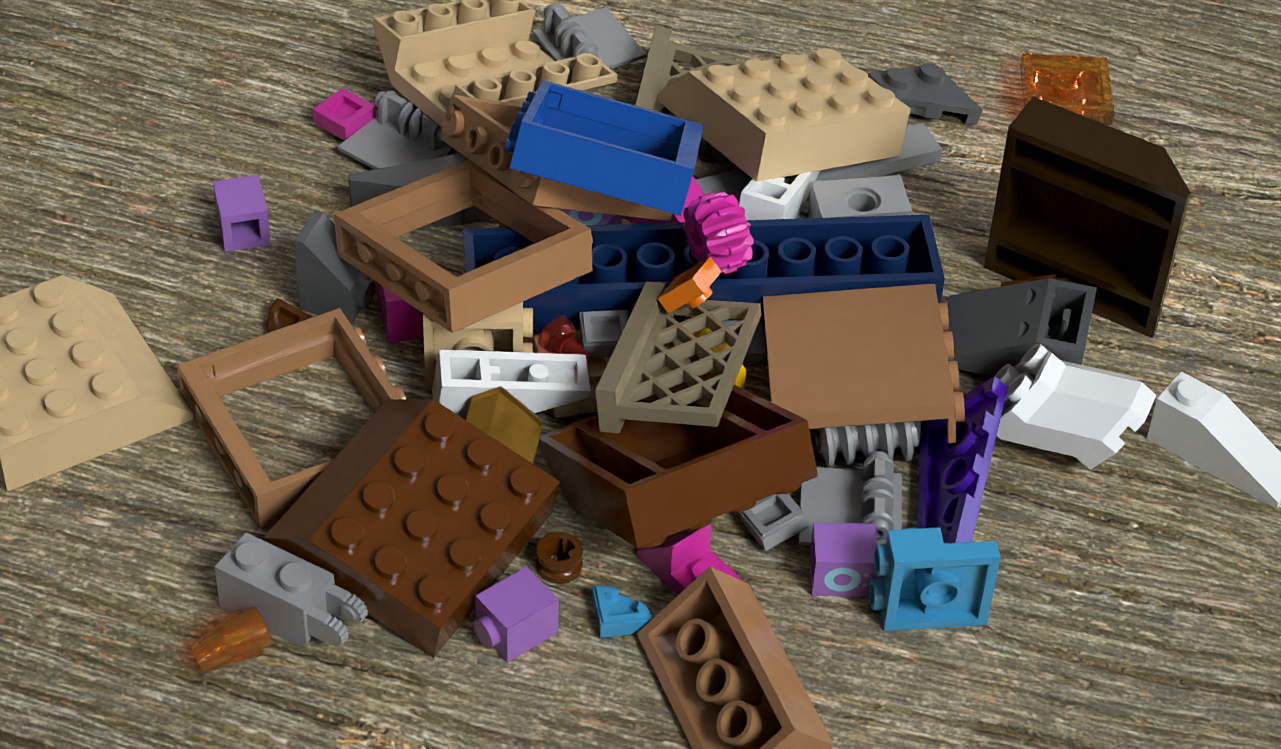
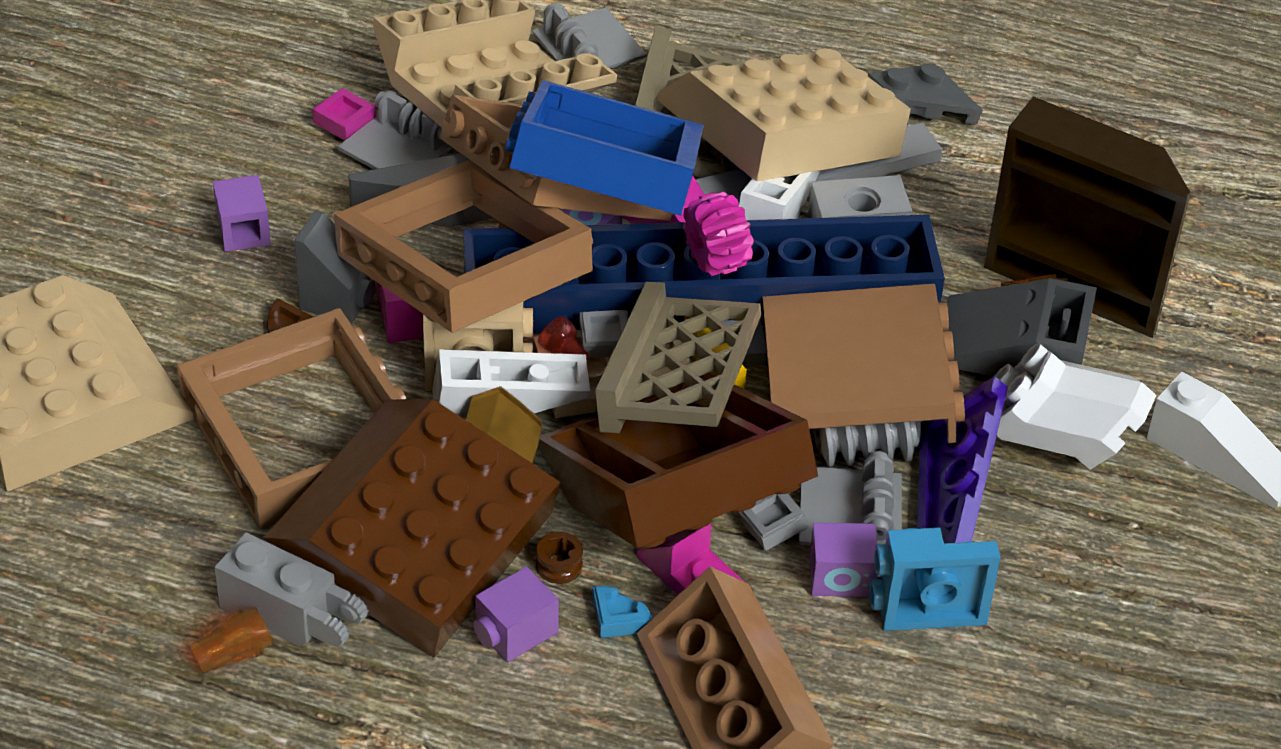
(690, 286): orange plate -> none
(1069, 82): clear orange plate -> none

